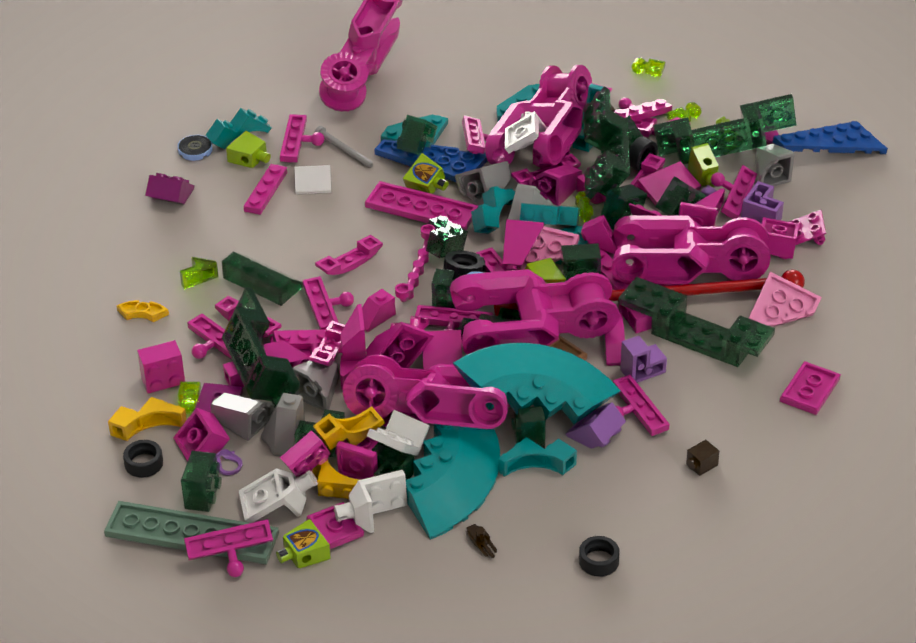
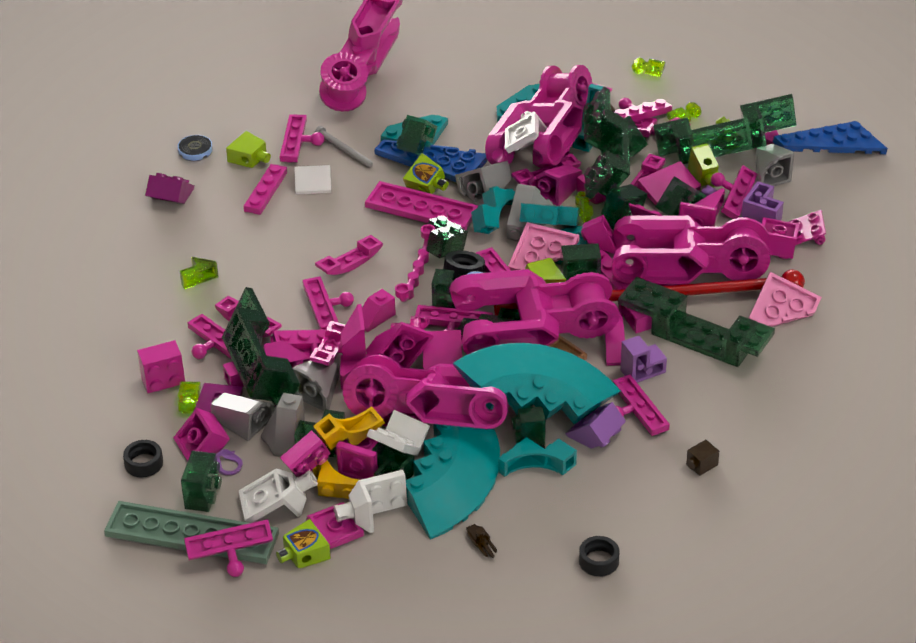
(135, 309): yellow tile -> none
(155, 412): yellow arch -> none
(225, 132): teal arch -> none
(262, 278): clear green slope -> none
(474, 135): dark pink plate -> none
(518, 241): dark pink slope -> none
(639, 151): black tyre -> none
(810, 388): dark pink tile -> none

